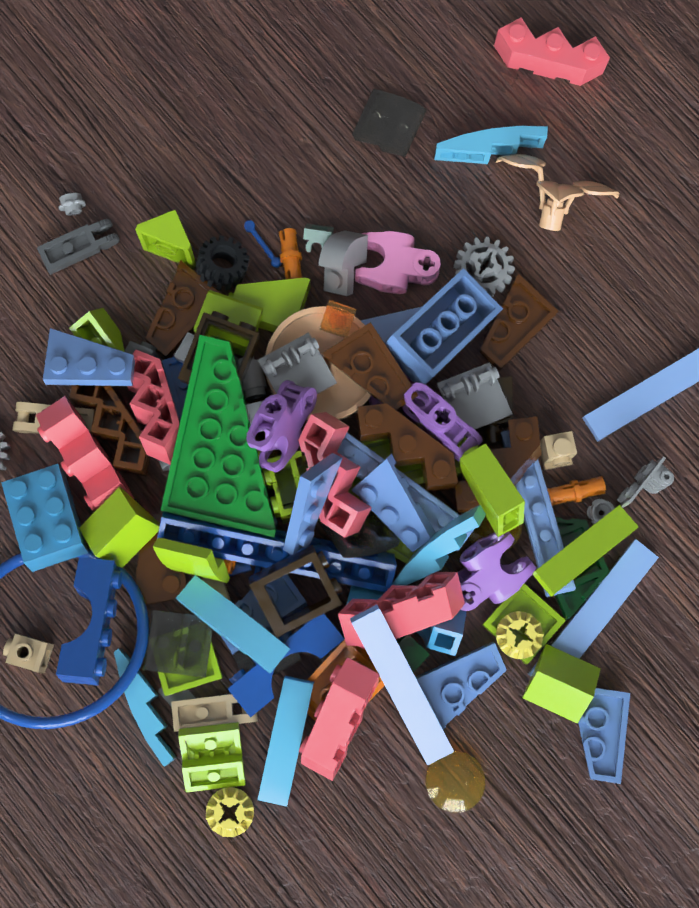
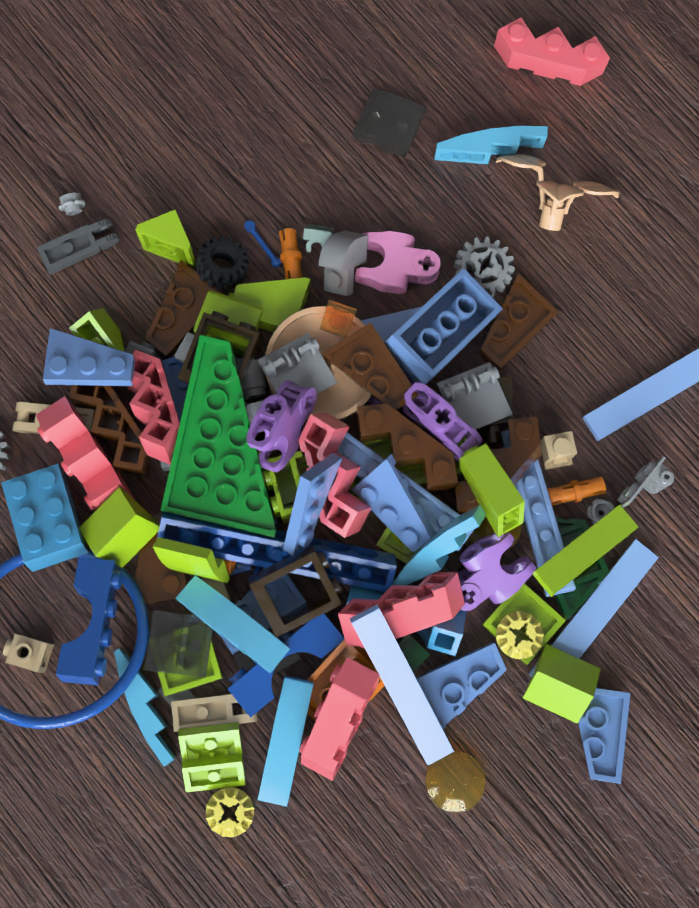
(370, 540): clear smoke slope -> none

